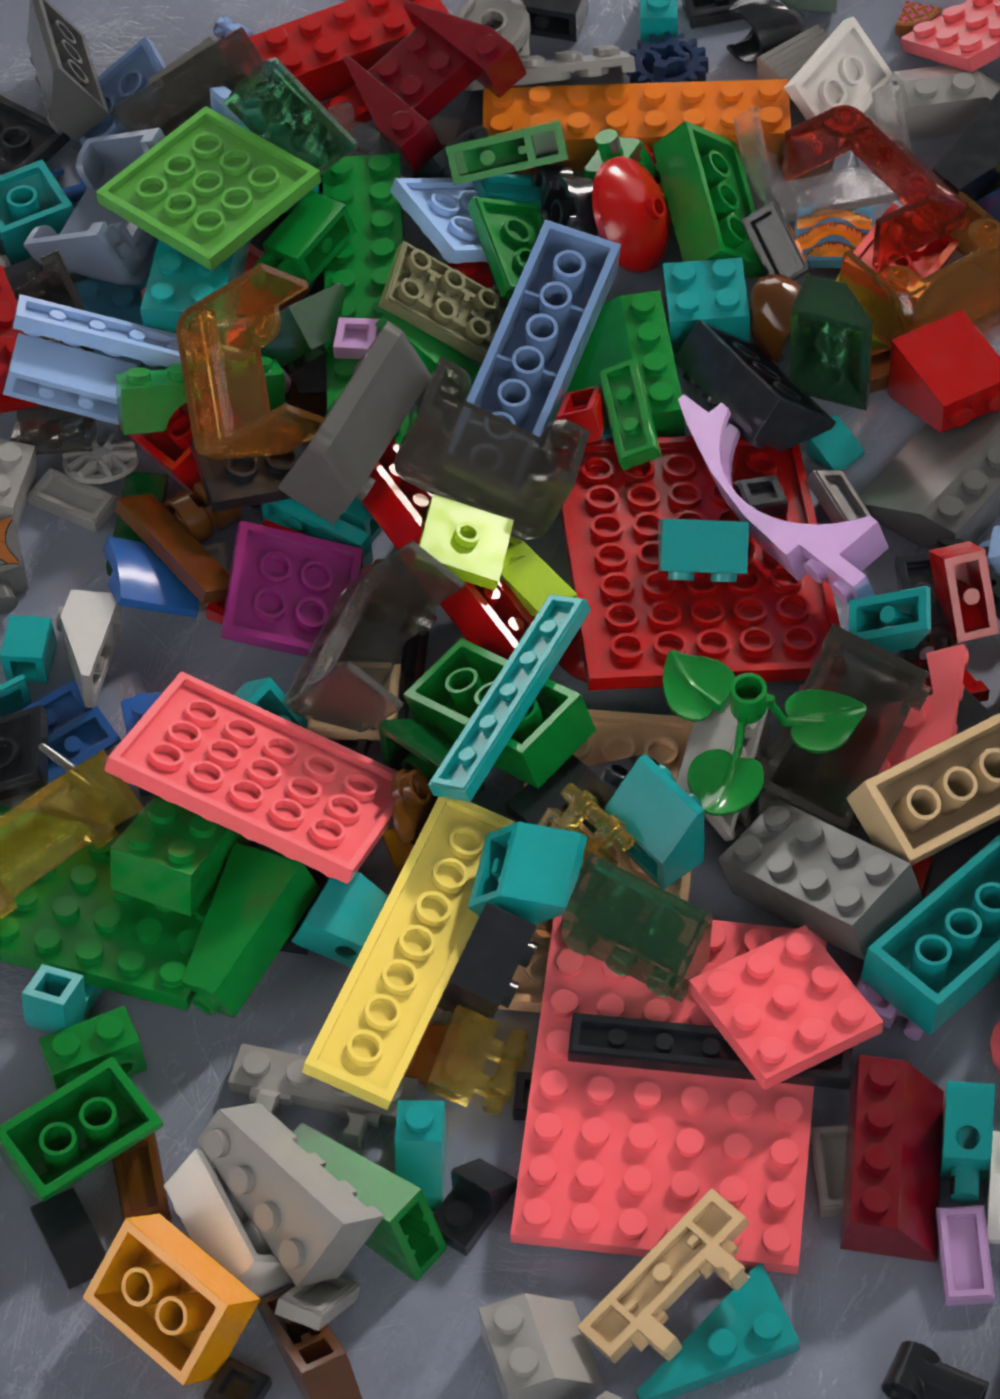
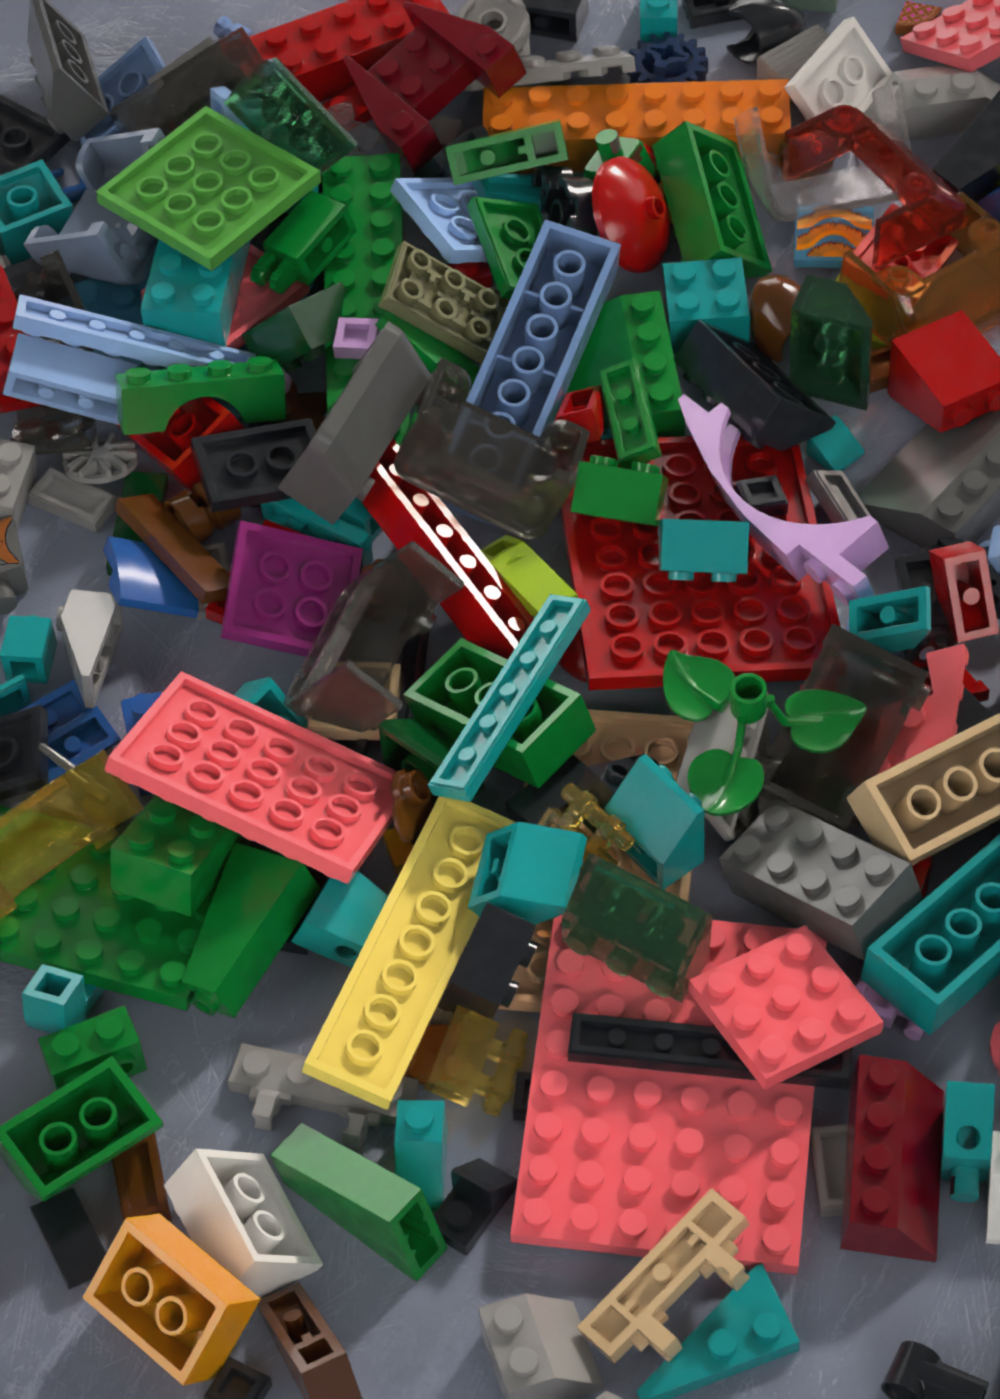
(225, 369): clear orange windscreen -> none
(288, 1195): light grey wedge -> none
(319, 1302): light grey tile -> none
(466, 540): plate -> none
(619, 492): none -> green slope
(776, 242): tile -> none
(964, 1255): lavender tile -> none

